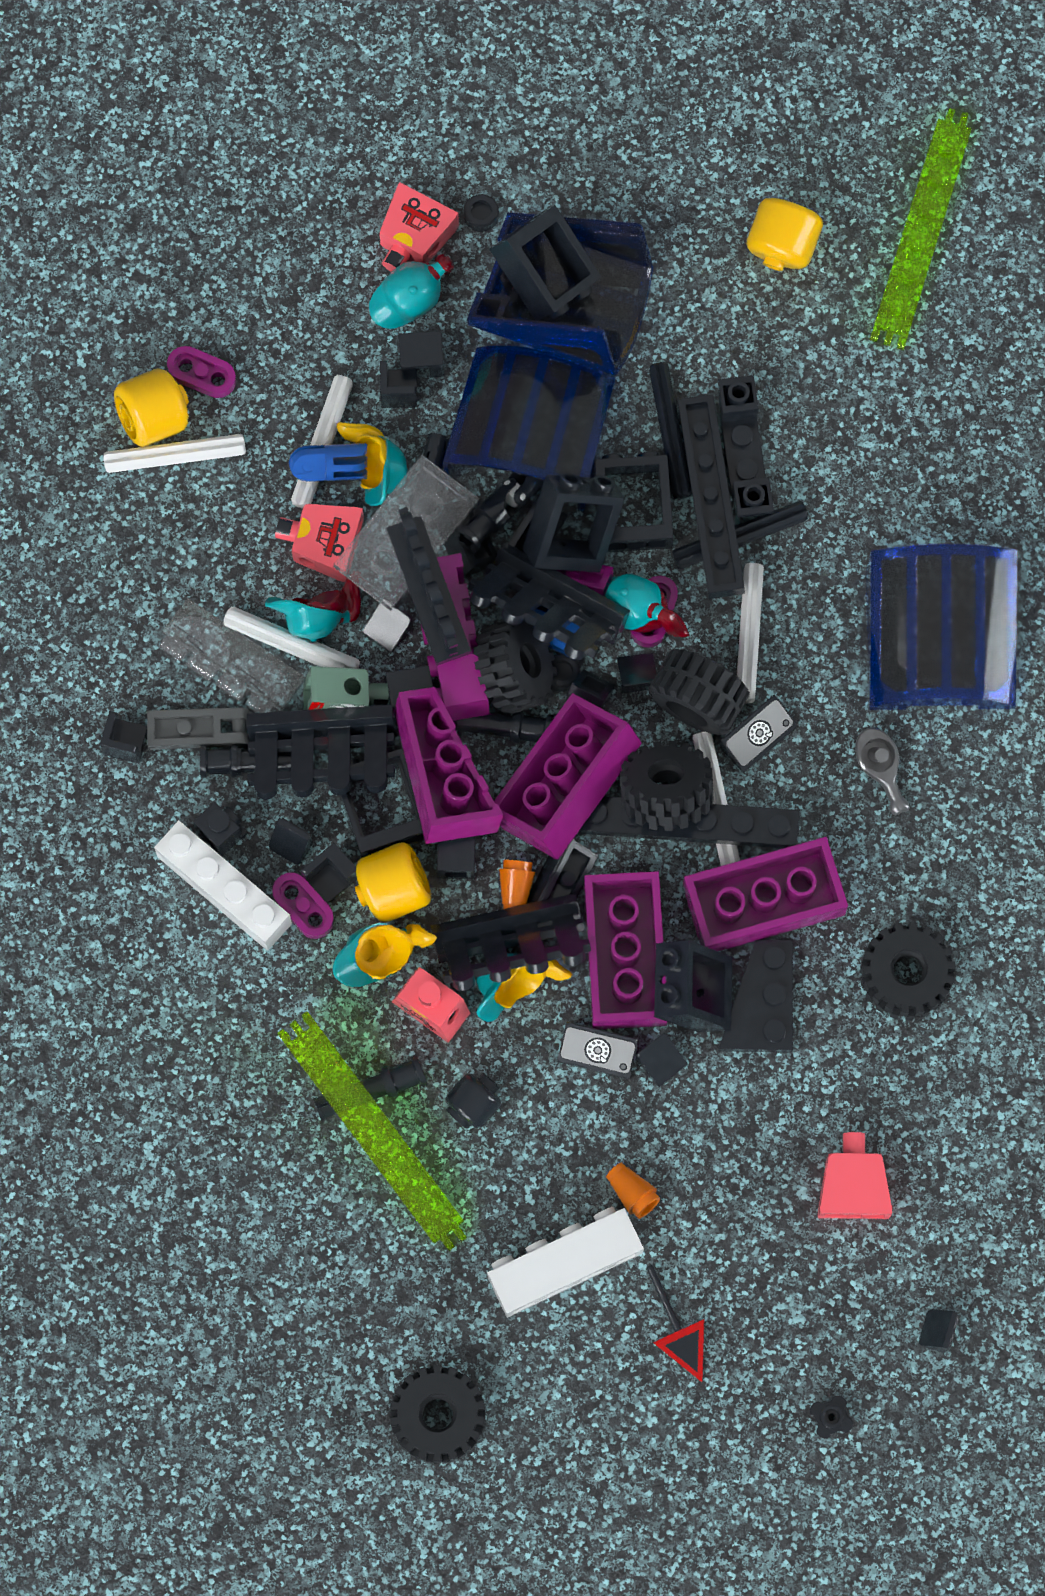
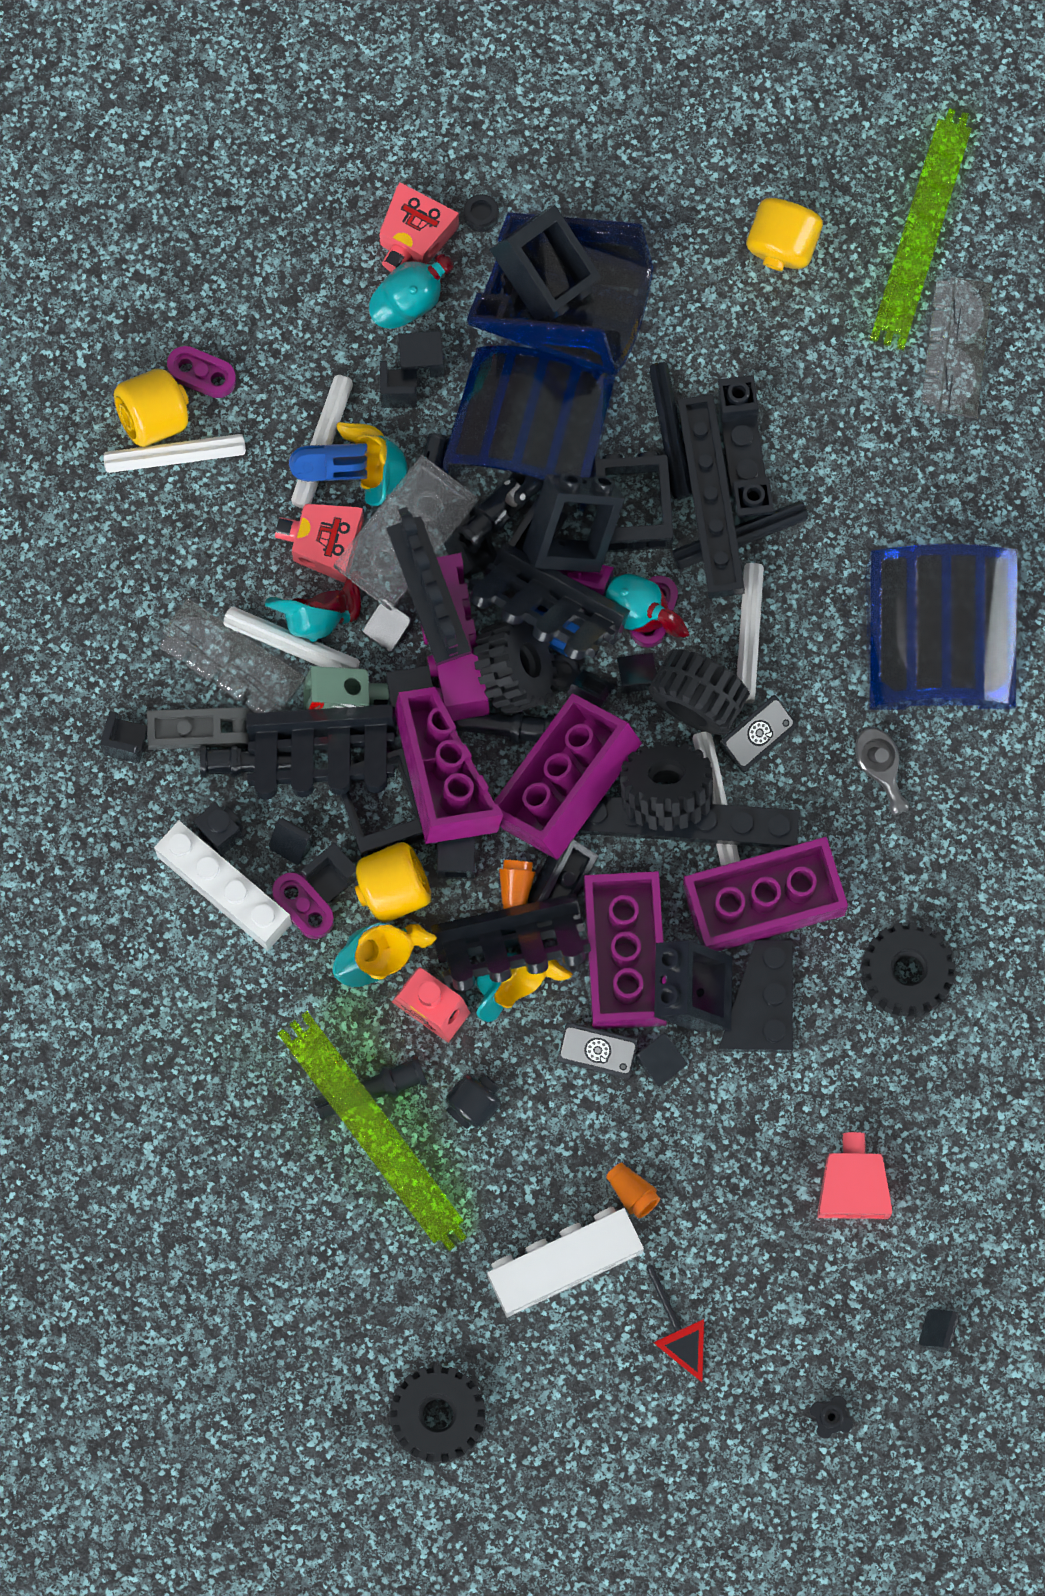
(963, 340): none -> clear windscreen

